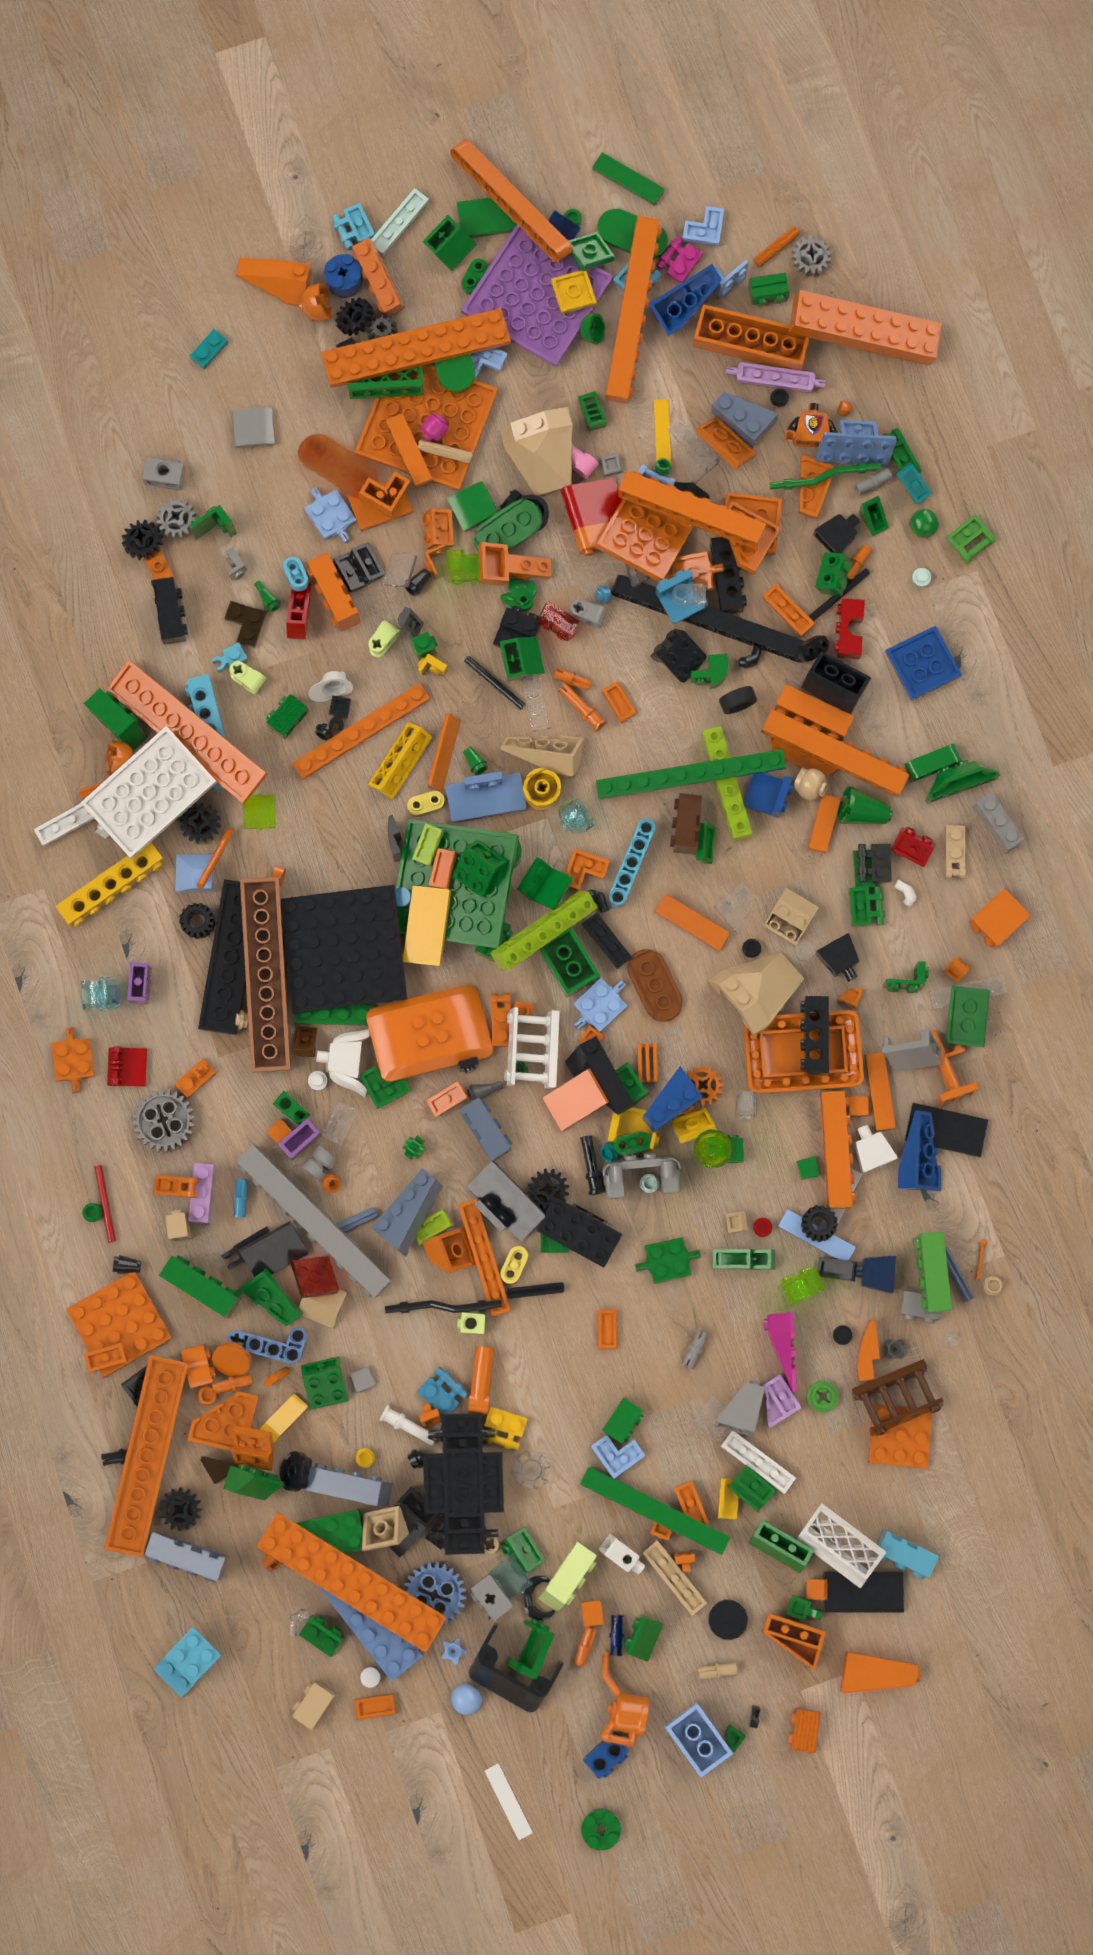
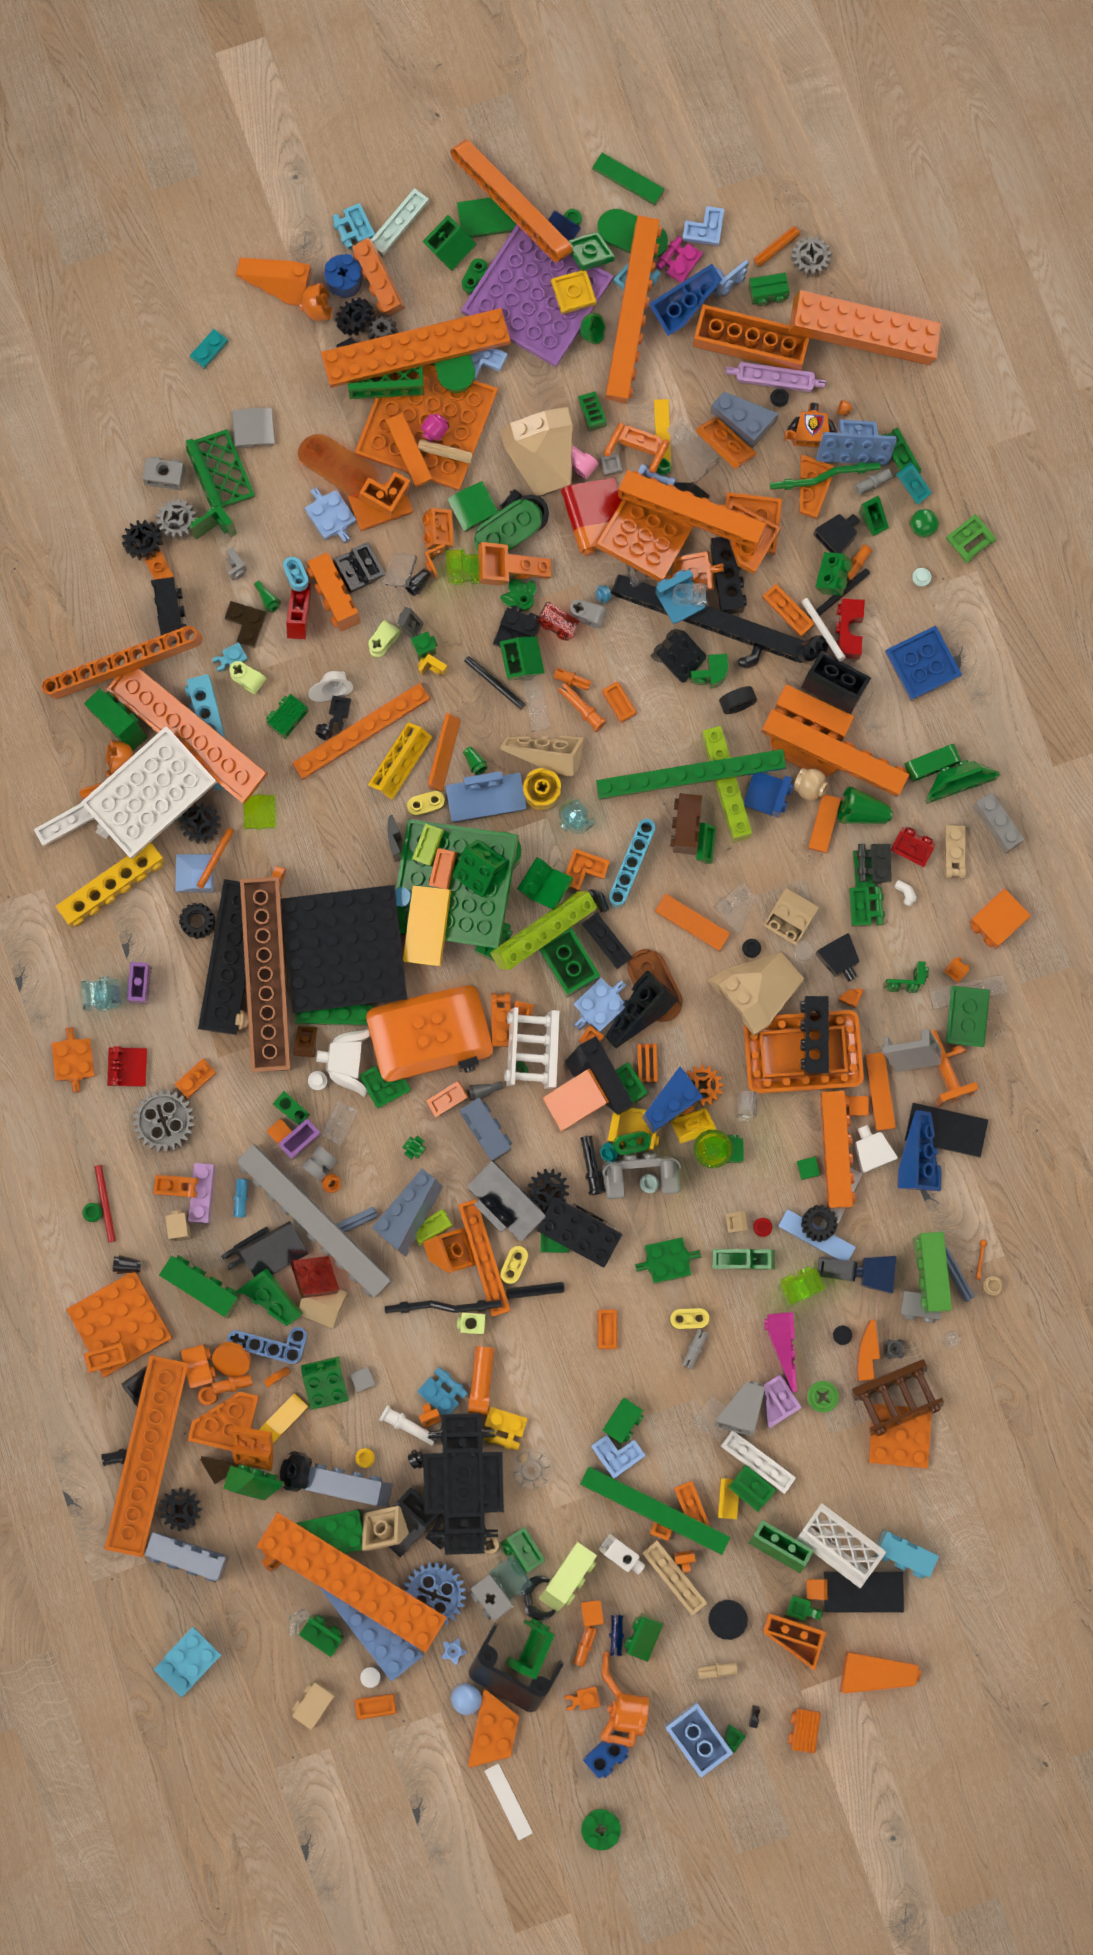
(131, 662): none -> orange beam
(203, 471): none -> green fence
(493, 1731): none -> orange wing
(586, 1698): none -> orange plate
(639, 440): none -> orange plate
(646, 1005): none -> black wedge
(689, 1318): none -> light yellow plate
(823, 629): none -> white bar

